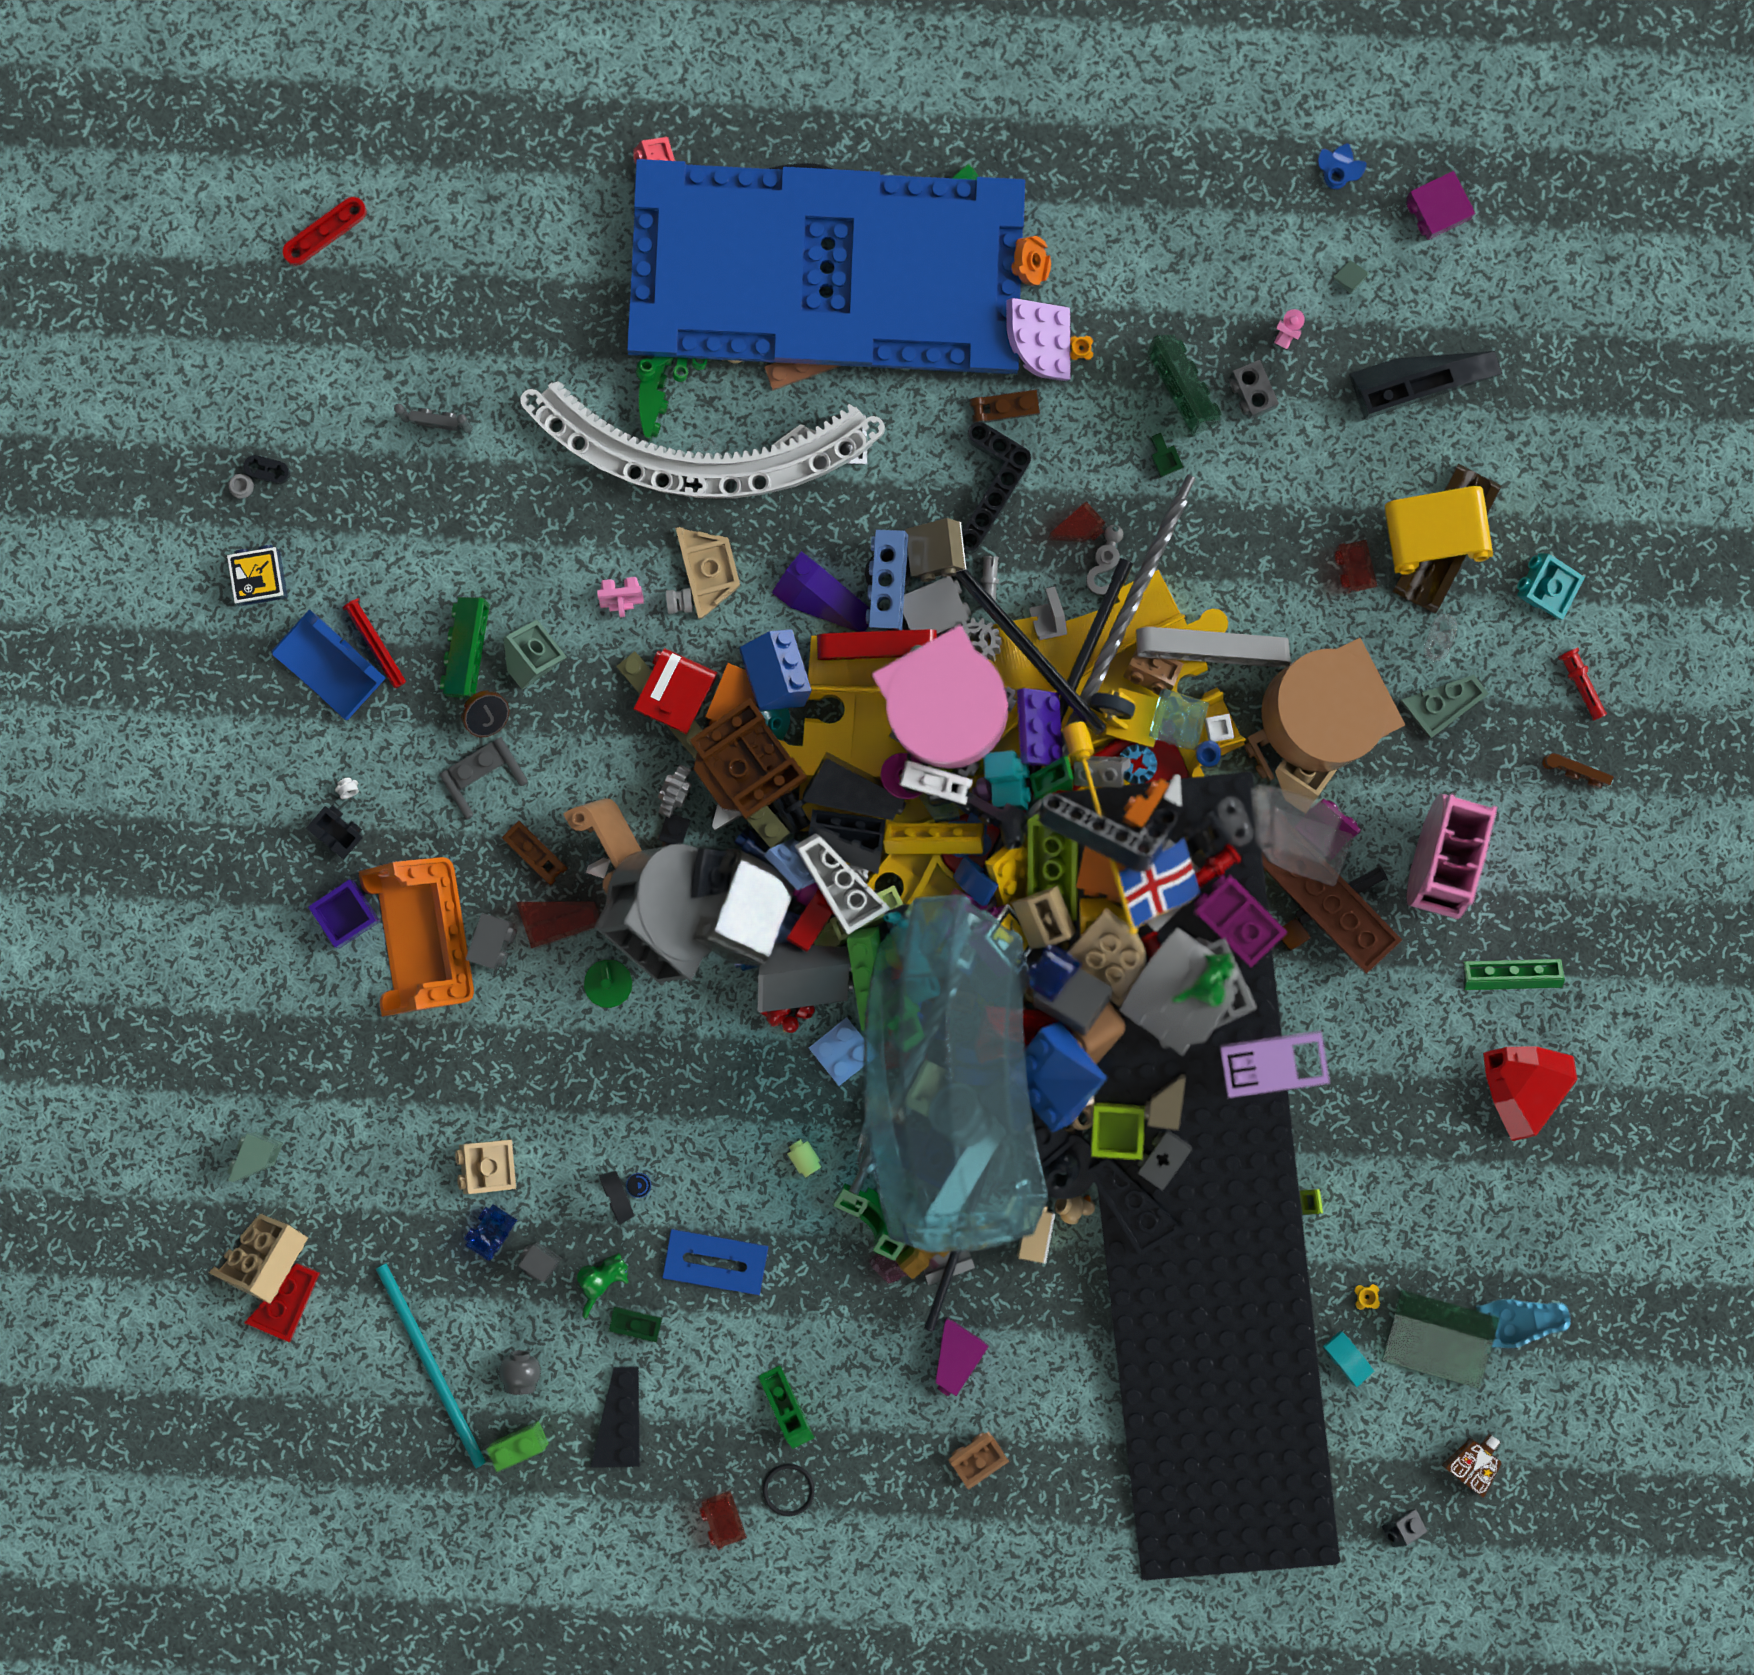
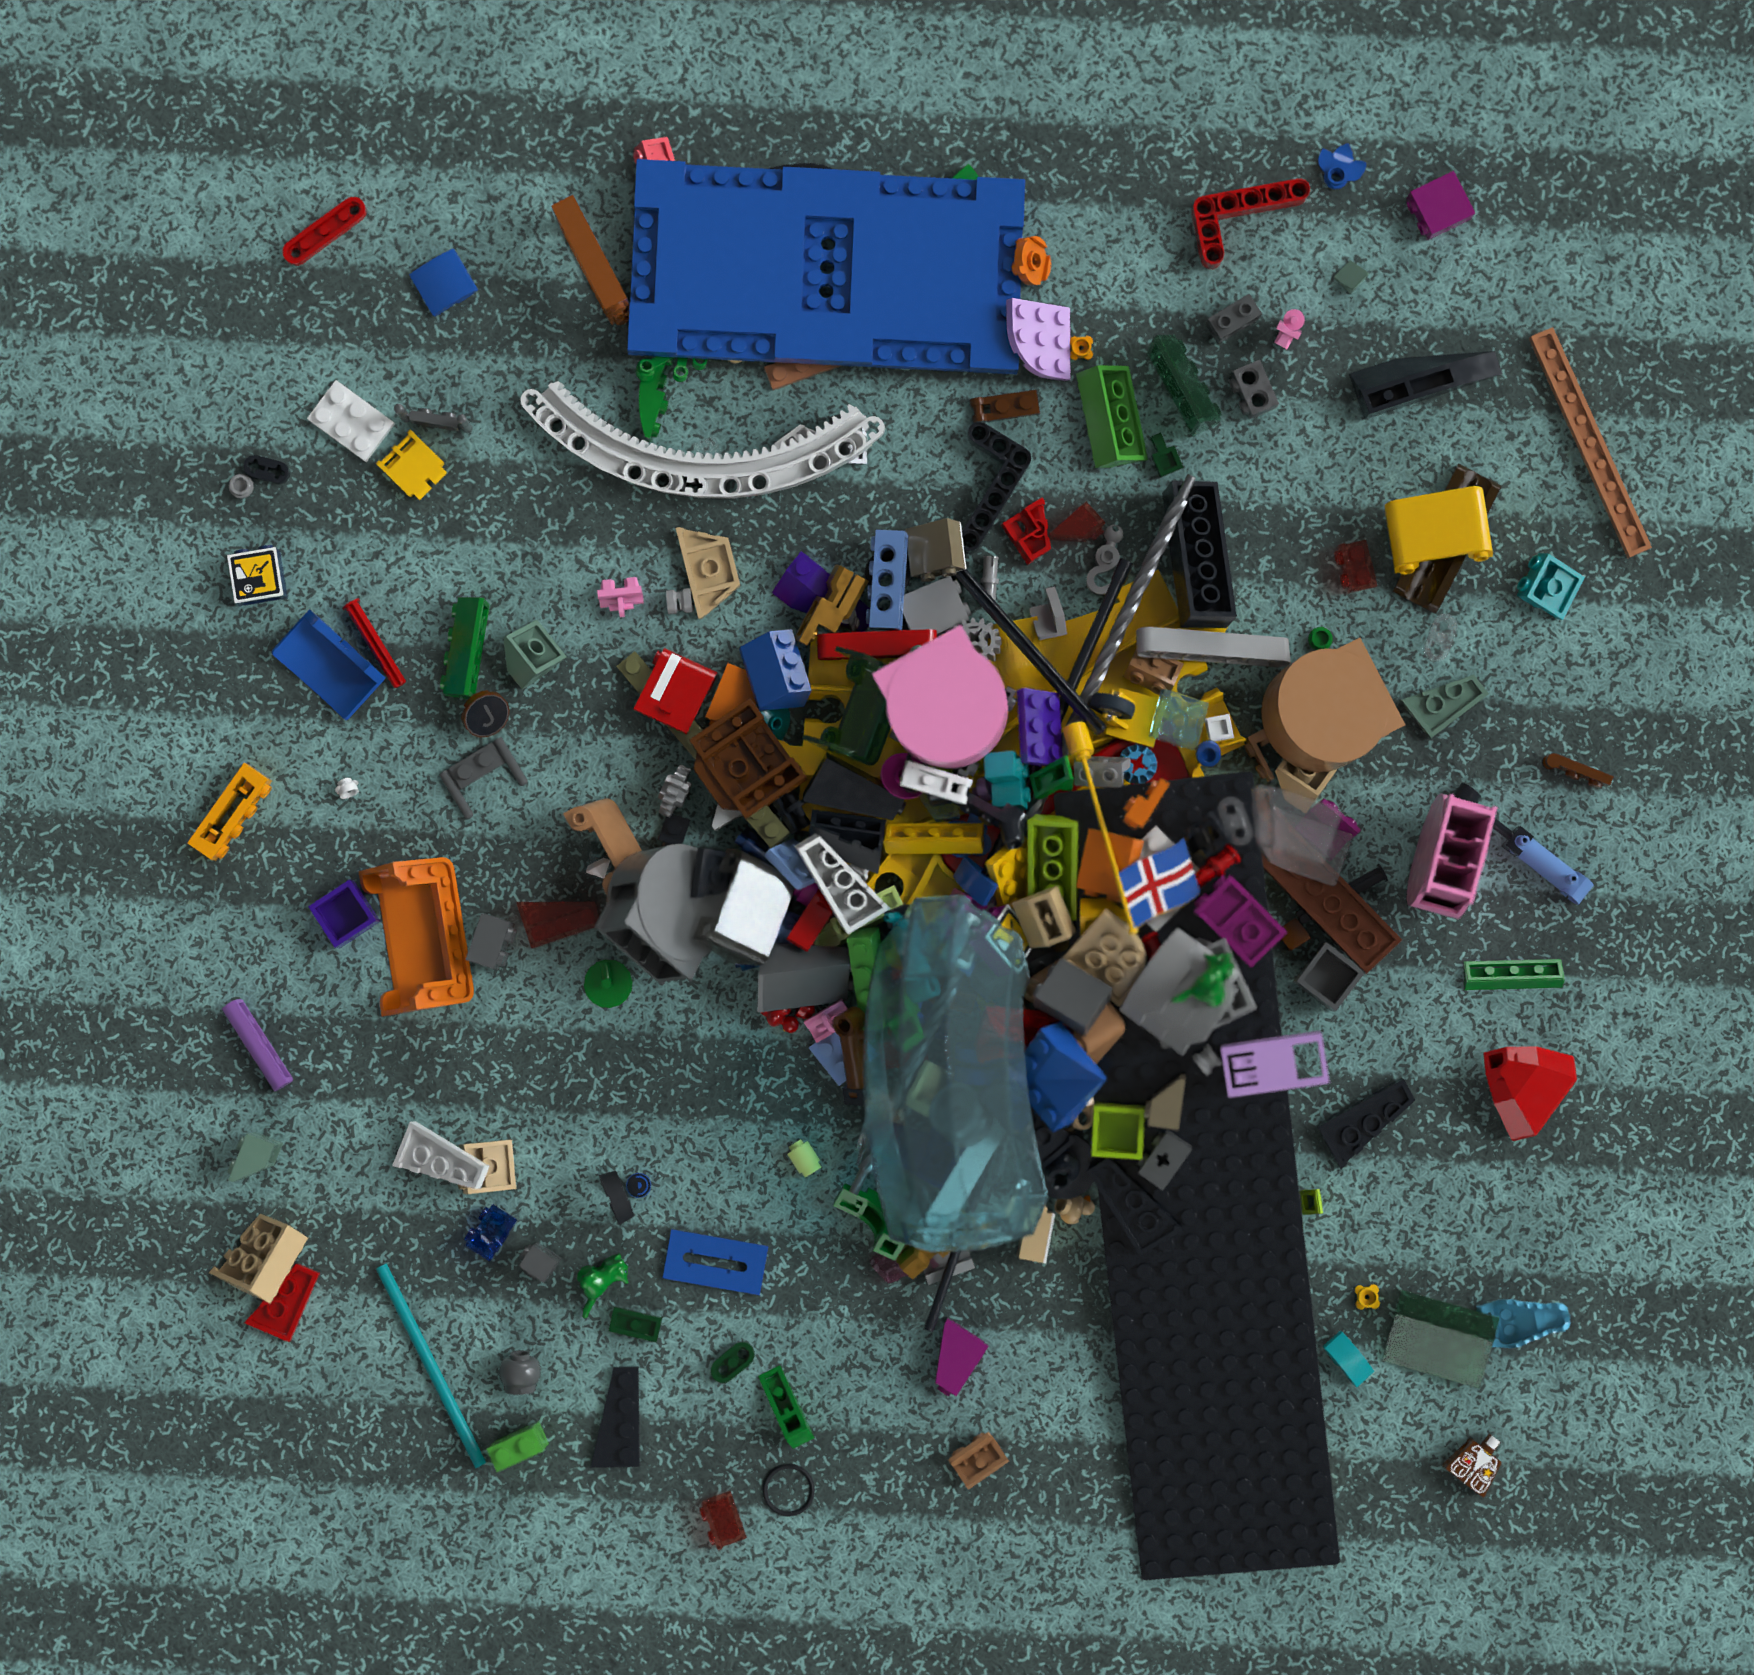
(233, 827): none -> light orange brick
(257, 1044): none -> medium lavender brick
(335, 831): black cylinder -> none
(351, 421): none -> white plate
(413, 466): none -> yellow plate
(435, 1156): none -> white wing
(443, 282): none -> blue slope
(534, 852): reddish brown plate -> none
(592, 260): none -> dark orange door
(733, 1362): none -> dark green plate
(822, 1023): none -> bright pink hips
(835, 607): none -> pearl gold plate
(850, 1027): none -> reddish brown piece
(865, 718): none -> clear green windscreen
(1034, 540): none -> red slope
(1052, 972): clear blue cylinder -> none
(1107, 837): black beam -> none
(1111, 416): none -> bright green slope
(1173, 792): white slope -> none
(1201, 558): none -> black brick
(1207, 1059): none -> light grey wheel
(1233, 319): none -> dark grey brick
(1240, 208): none -> red beam
(1320, 638): none -> green plate
(1329, 976): none -> dark grey piece
(1358, 1124): none -> black wing
(1404, 1529): black bracket -> none
(1521, 844): none -> medium blue piece
(1590, 442): none -> nougat plate
(1596, 711): red pin -> none

